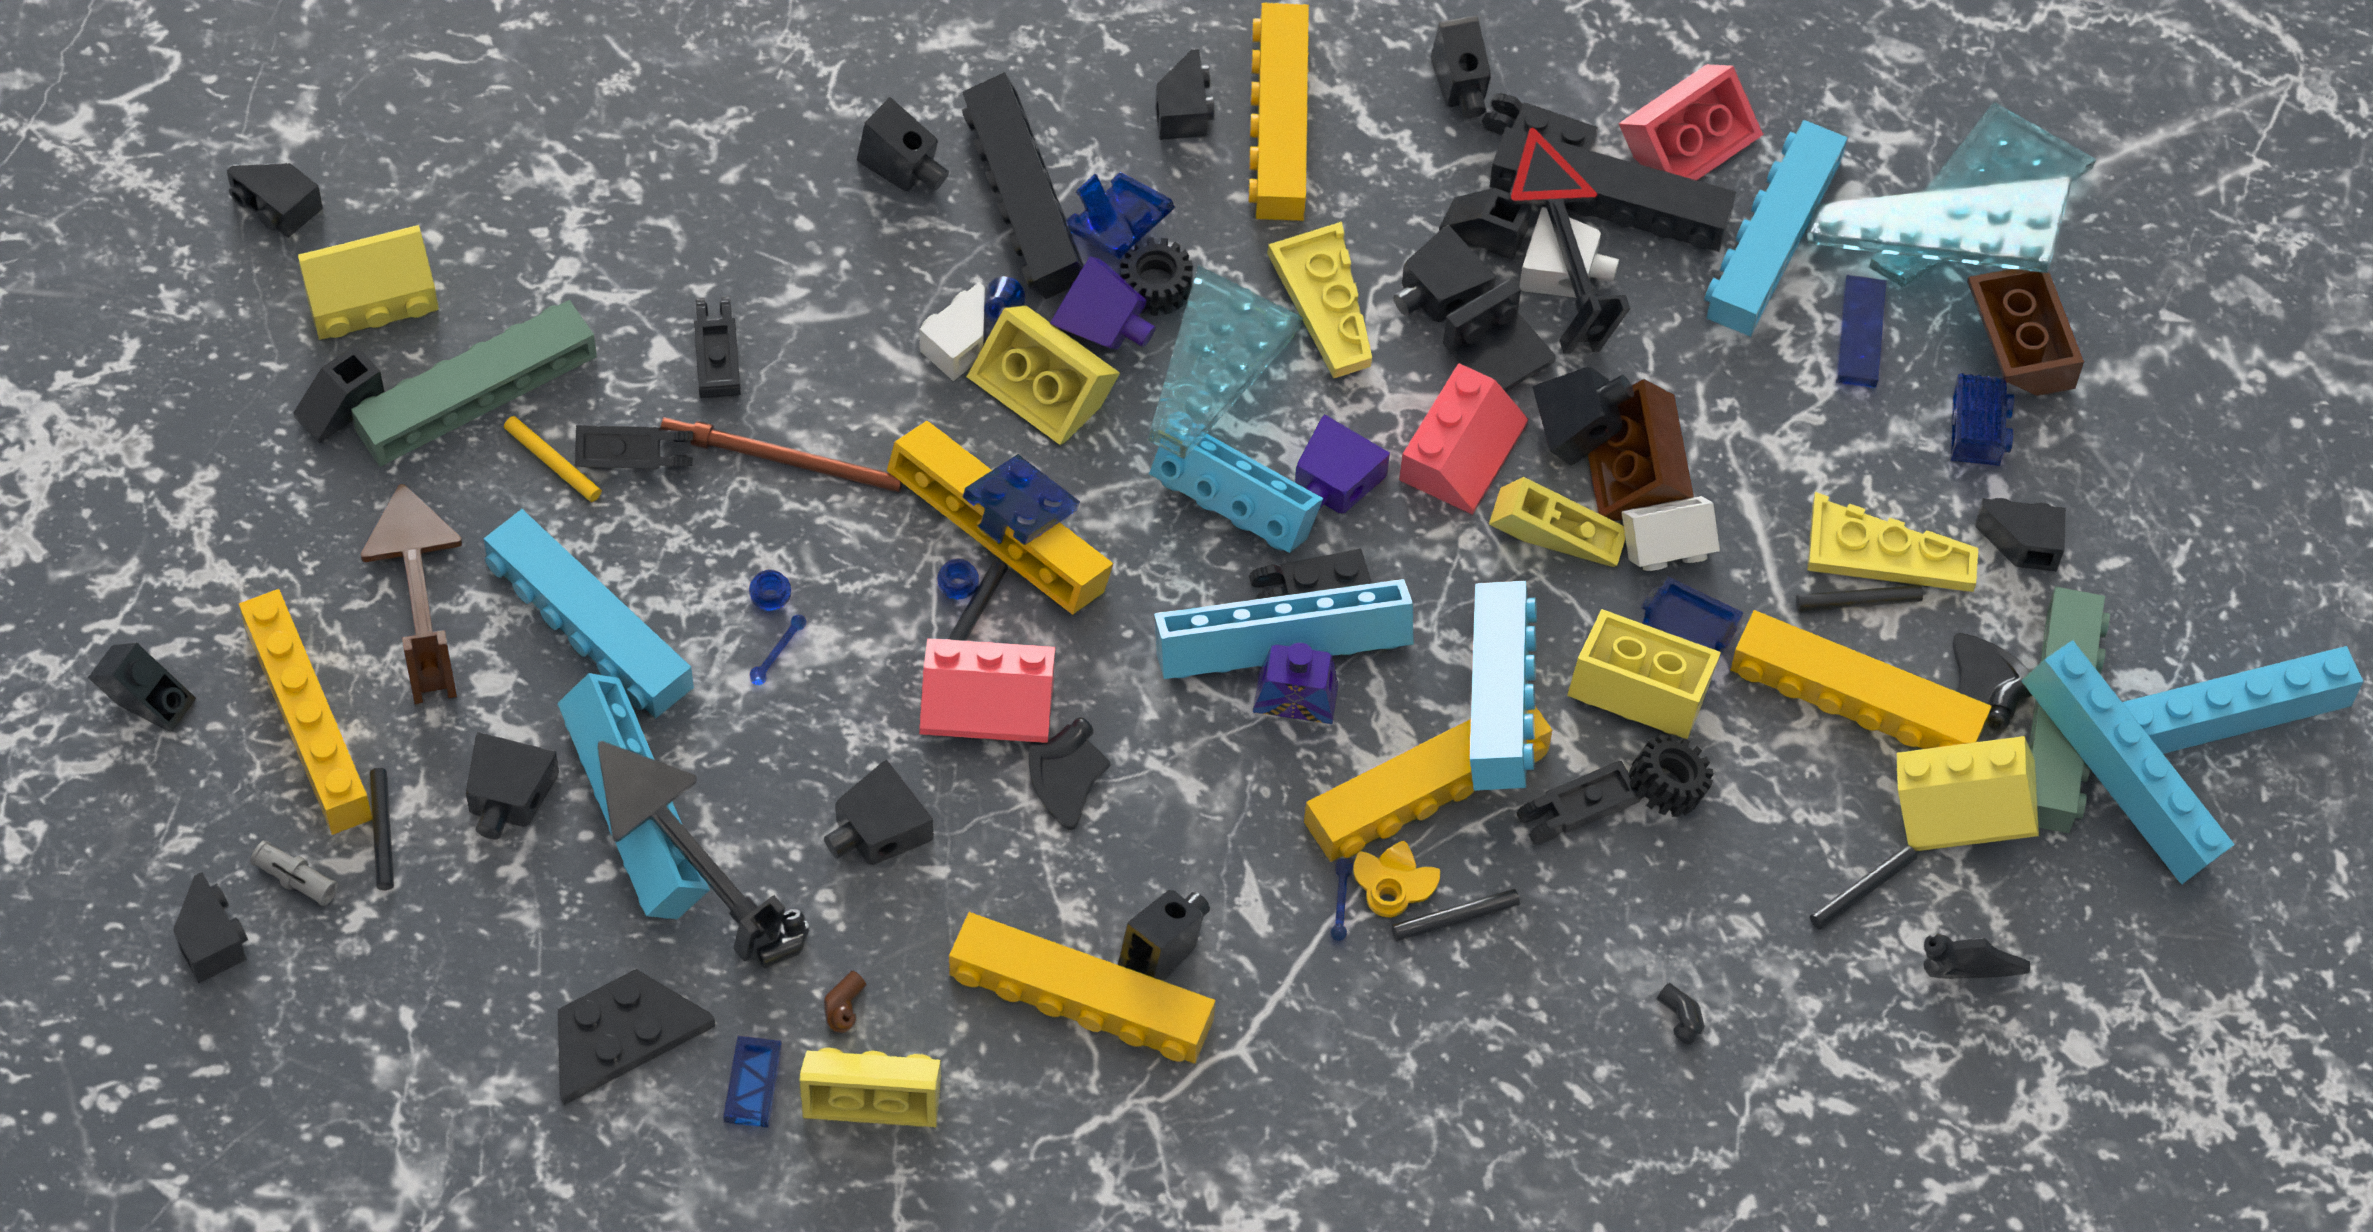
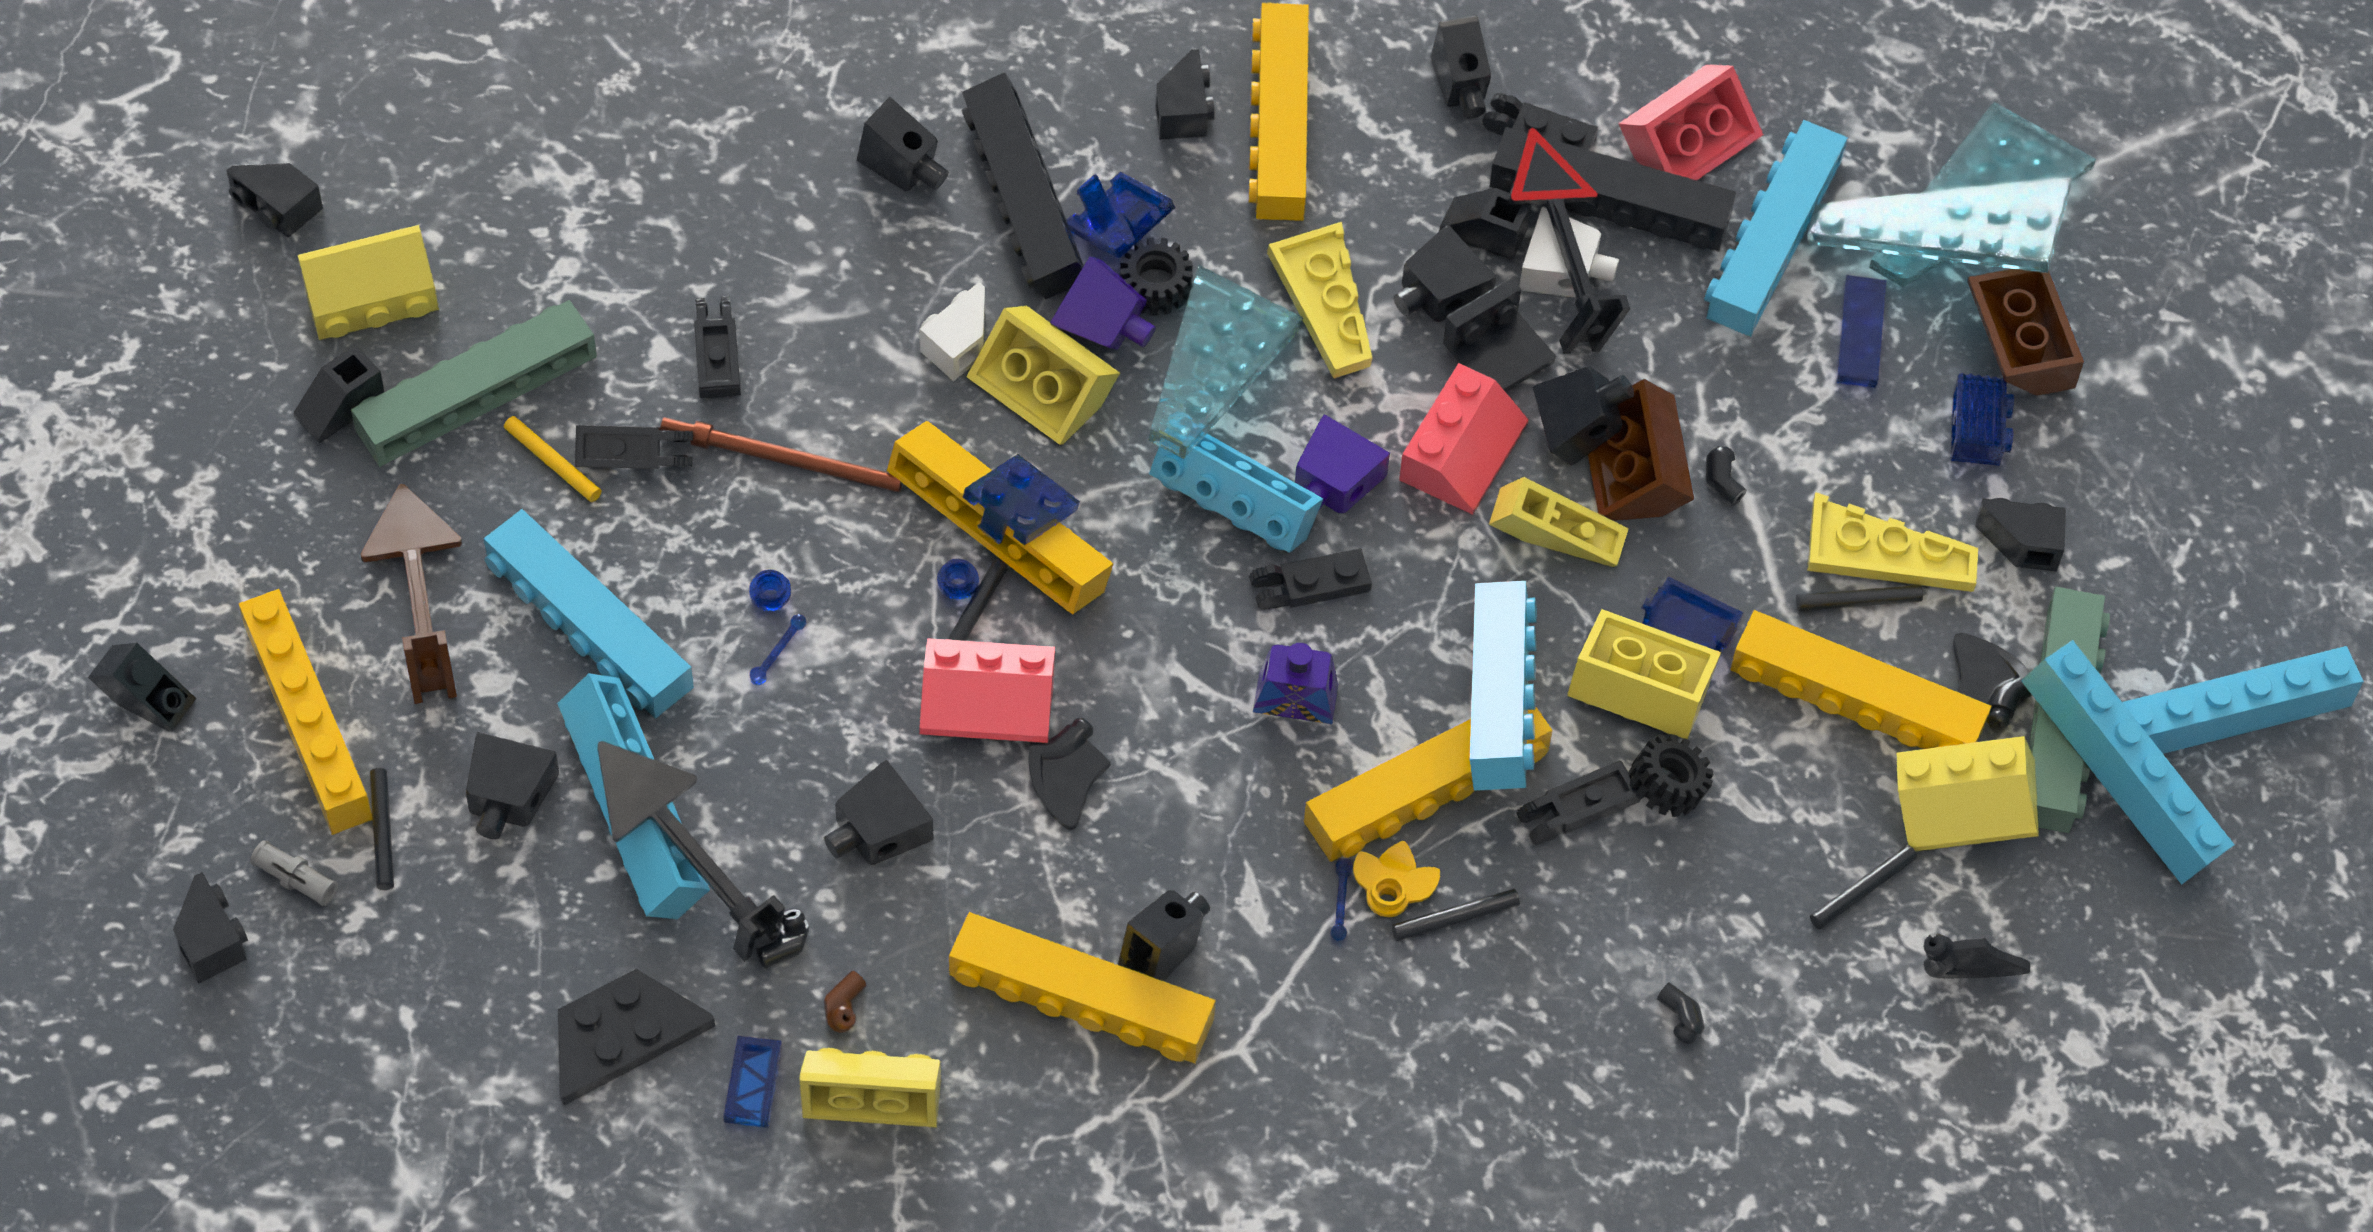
(1001, 294): clear blue cone -> none
(1243, 632): medium azure brick -> none
(1670, 533): white brick -> none
(1719, 474): none -> black arm

